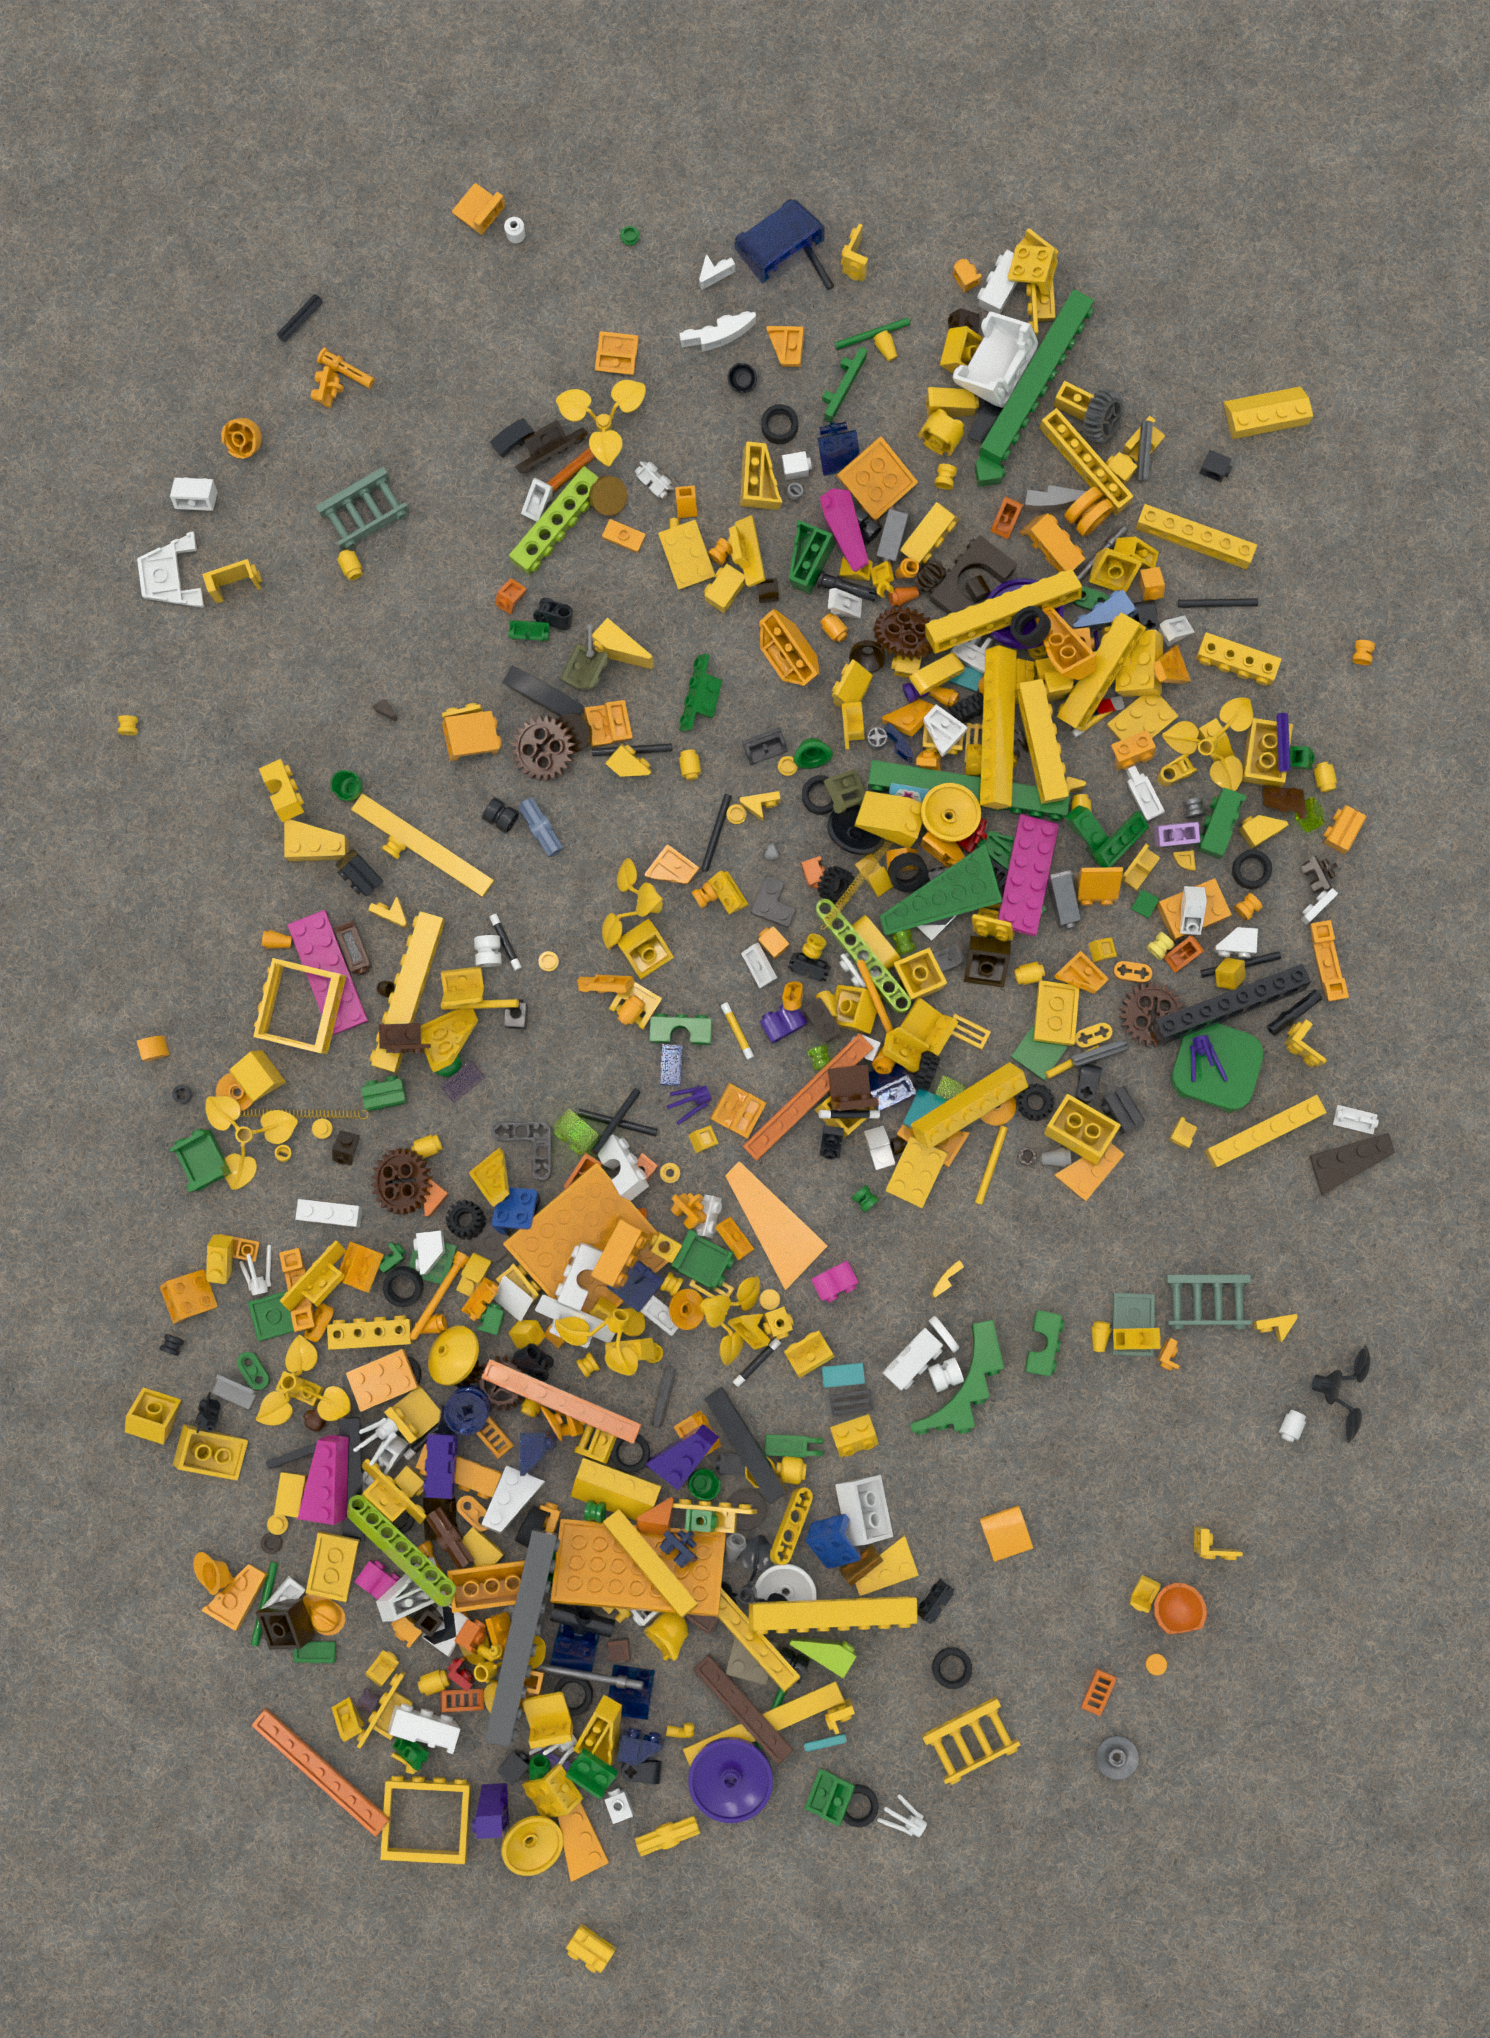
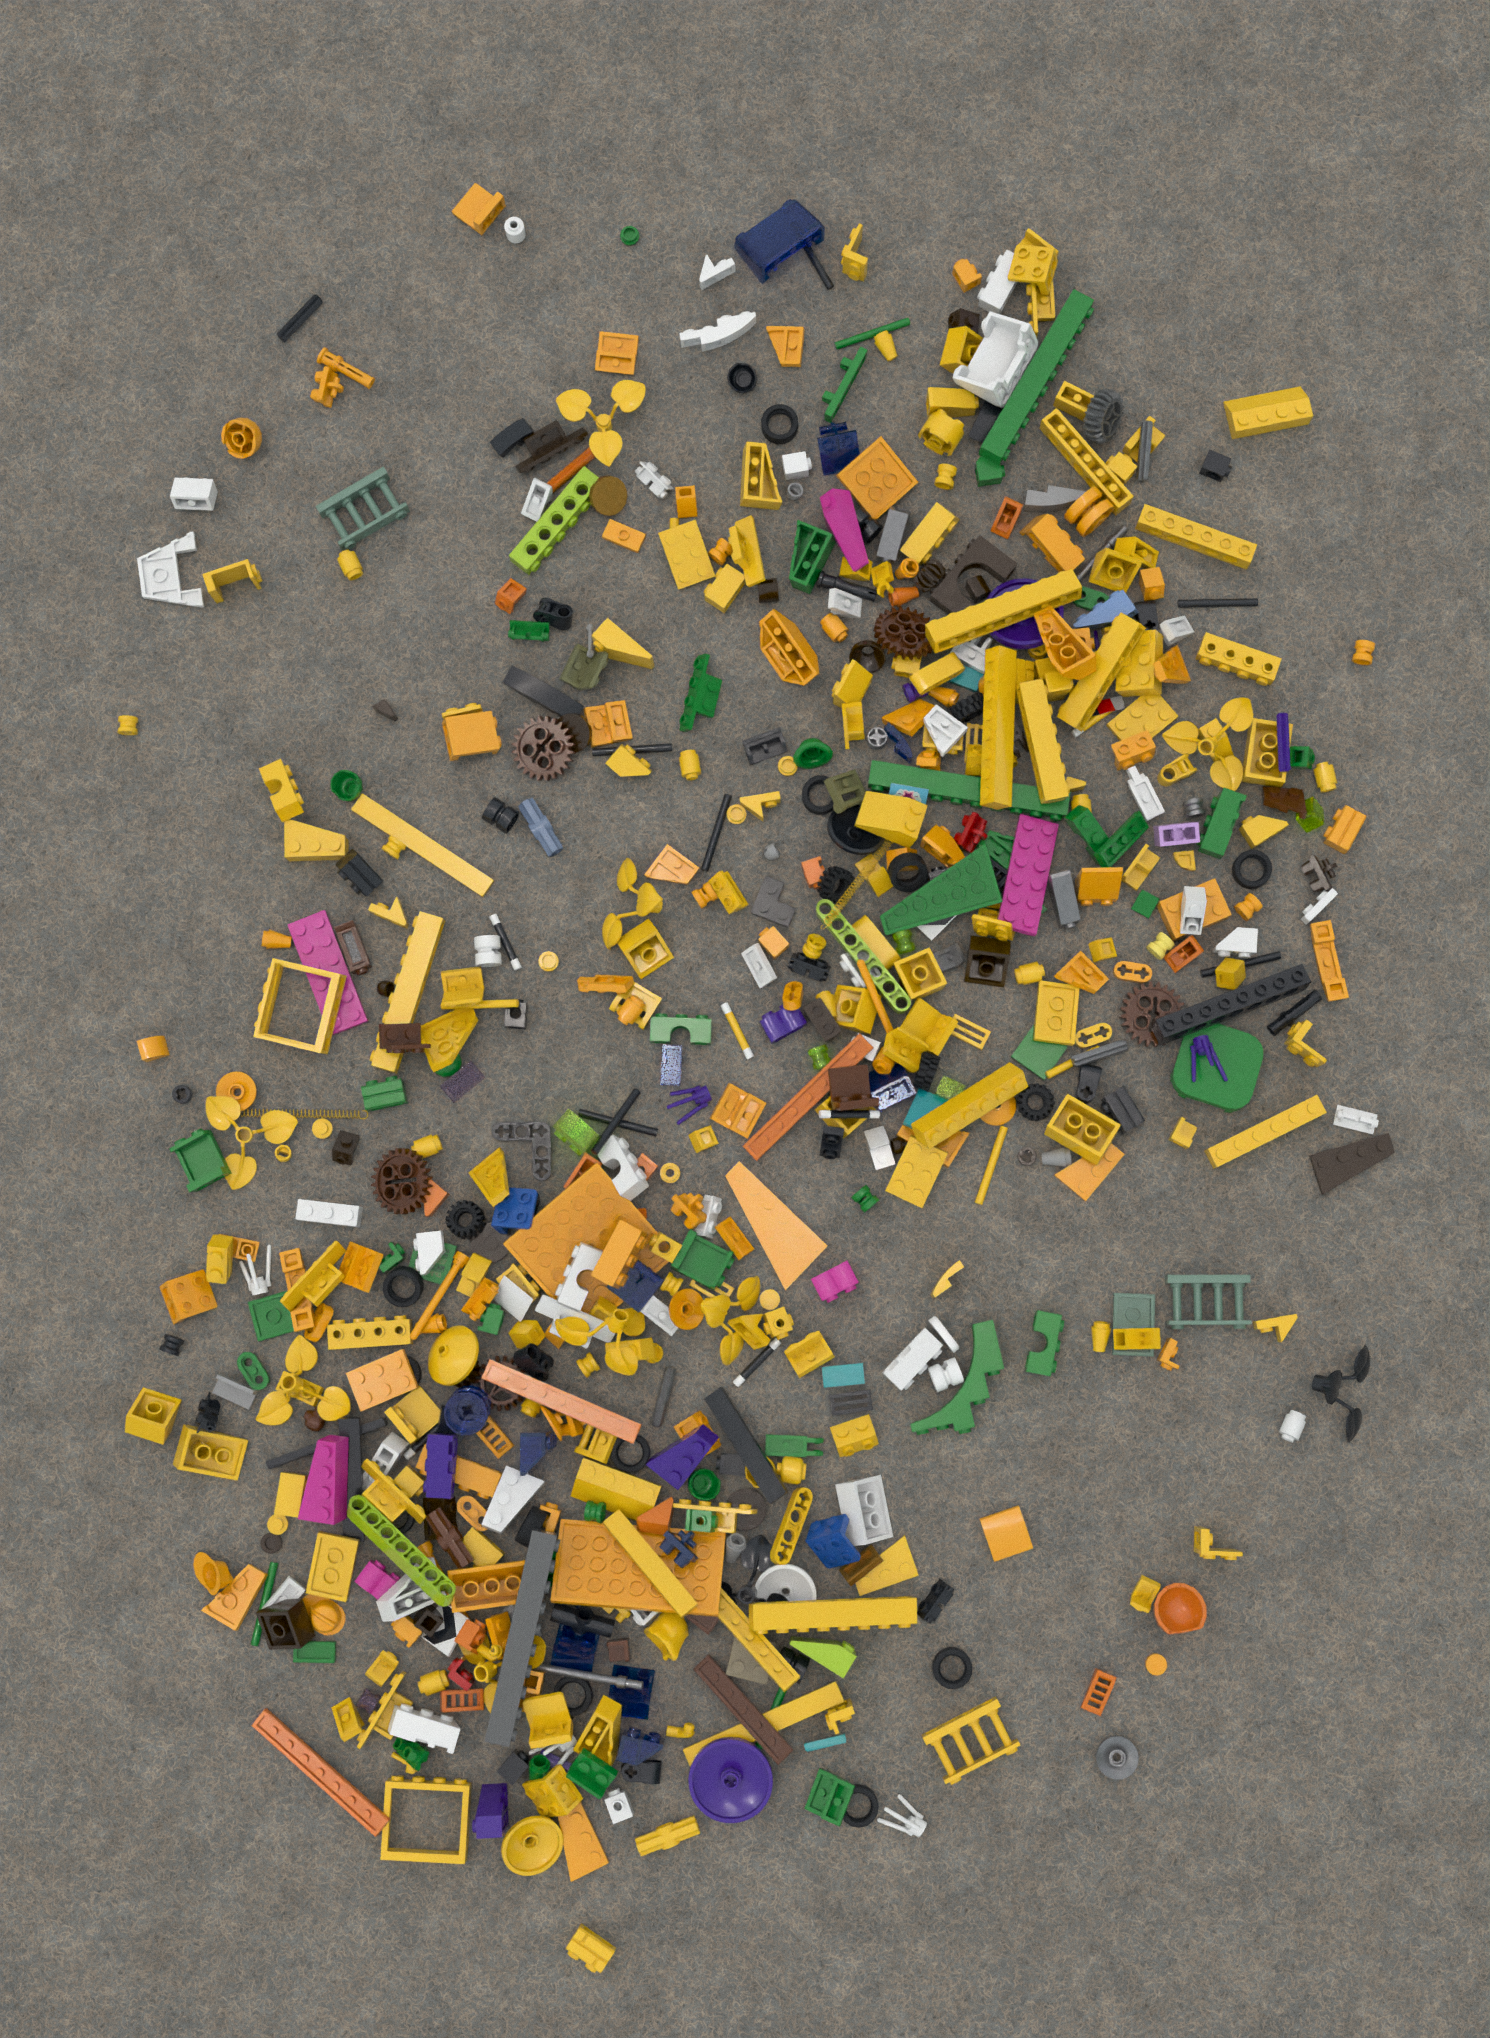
(257, 1075): yellow slope -> none
(385, 1430): white plant -> none
(959, 804): yellow dish -> none
(1038, 634): black tyre -> none

